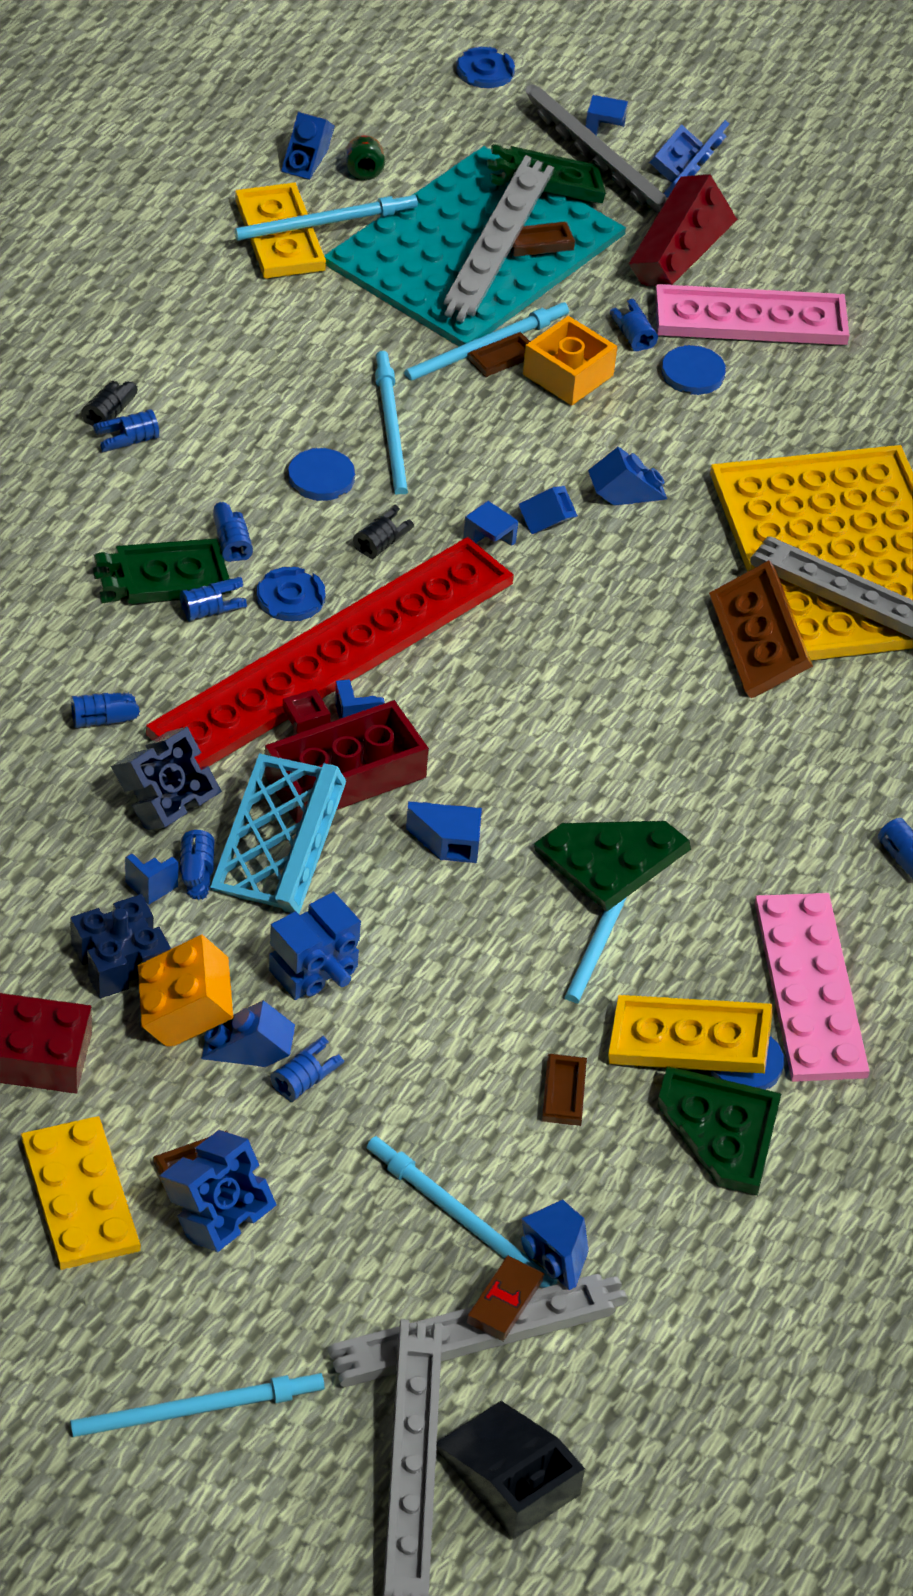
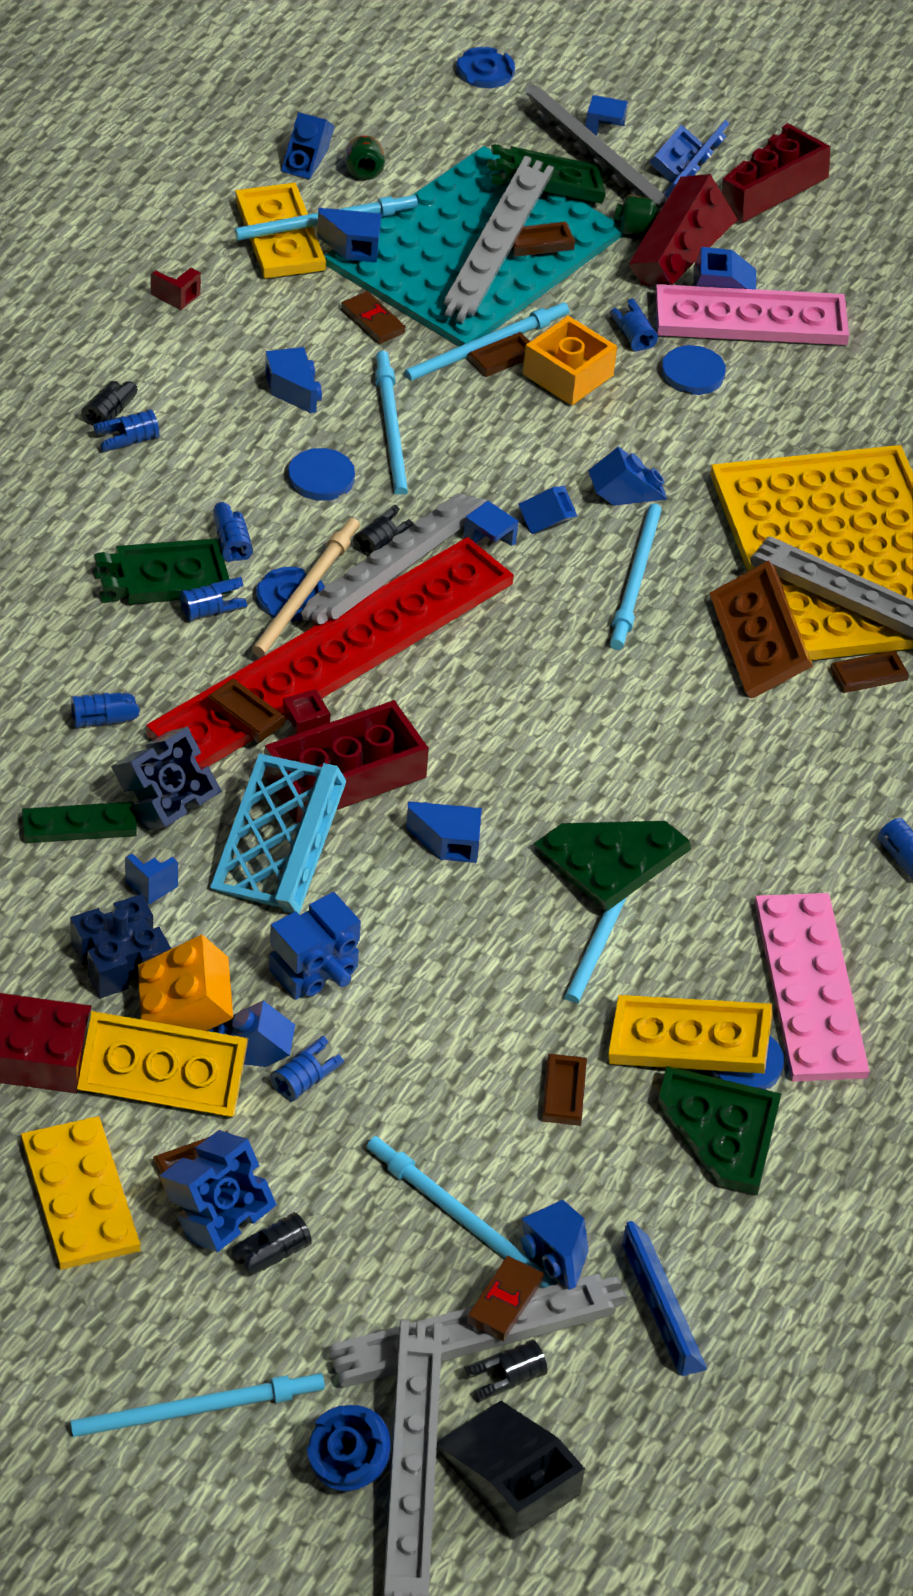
(79, 822): none -> dark green plate
(162, 1063): none -> yellow plate
(177, 291): none -> dark red panel
(197, 862): blue hinge -> none
(246, 710): none -> reddish brown tile
(272, 1244): none -> black hinge
(292, 378): none -> blue slope
(336, 546): none -> tan bar
(347, 704): blue panel -> none
(349, 1447): none -> blue cone
(350, 233): none -> blue slope
(373, 317): none -> reddish brown tile
(390, 559): none -> light grey hinge
(512, 1366): none -> black hinge
(624, 617): none -> medium azure bar
(636, 215): none -> dark green head
(662, 1301): none -> blue slope
(723, 269): none -> blue slope
(776, 172): none -> dark red wedge
(869, 671): none -> reddish brown tile

